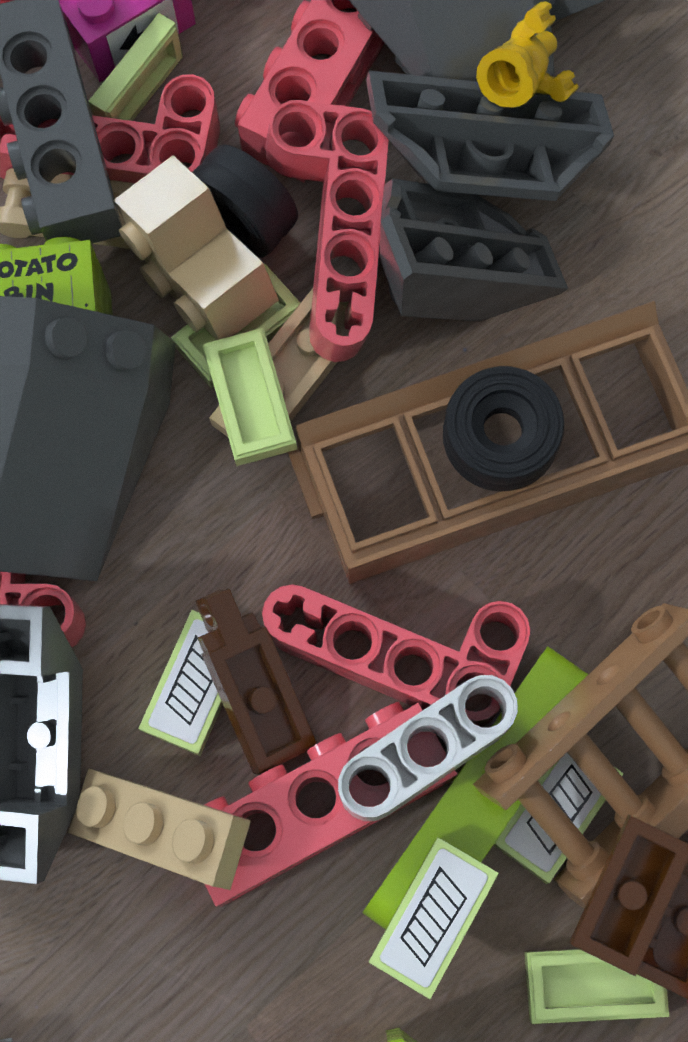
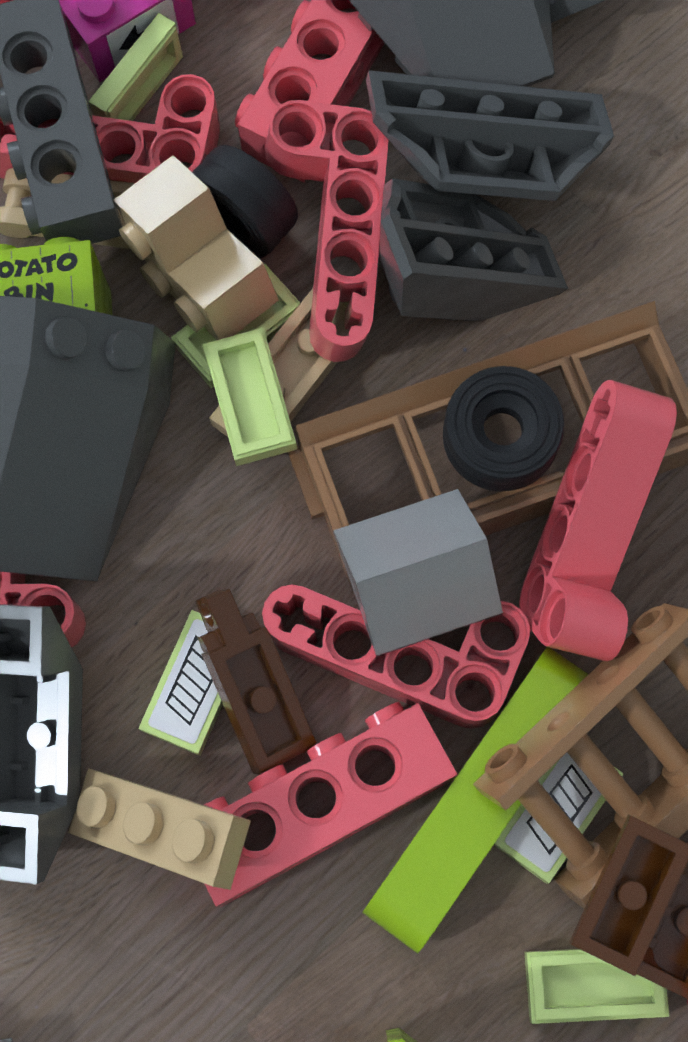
(419, 571): none -> light grey slope
(433, 918): white tile -> none
(451, 724): white beam -> none
(519, 67): yellow piece -> none
(594, 521): none -> coral beam

